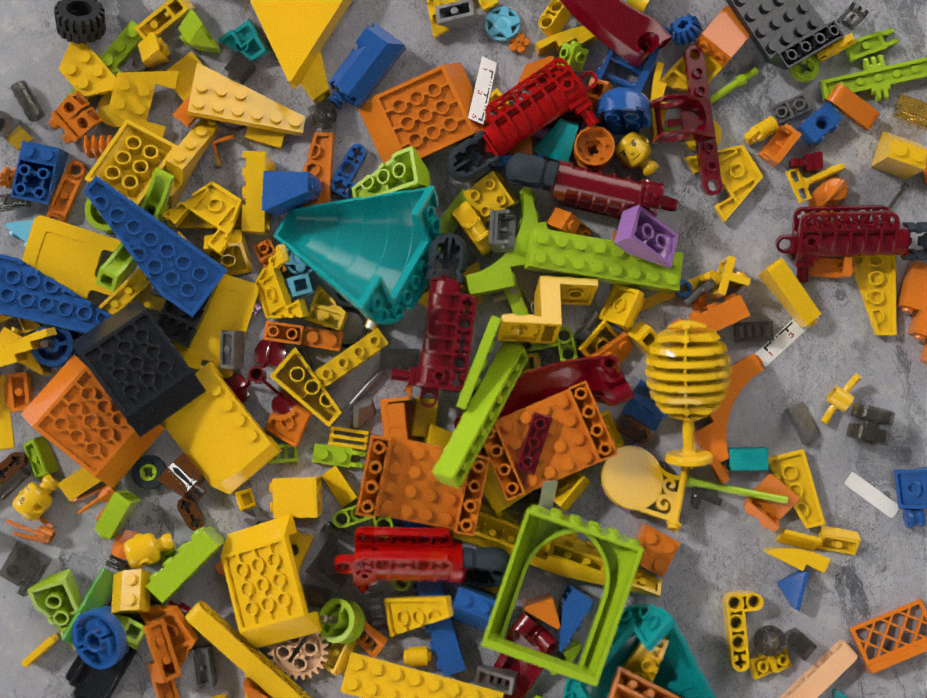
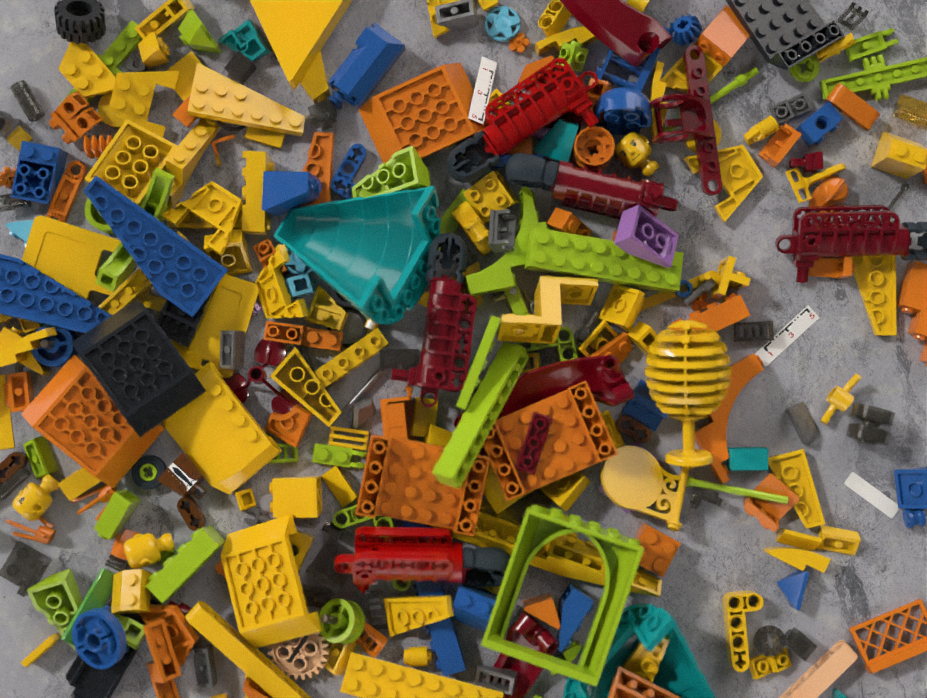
(548, 494): white sticker -> none
(790, 293): yellow slope -> none

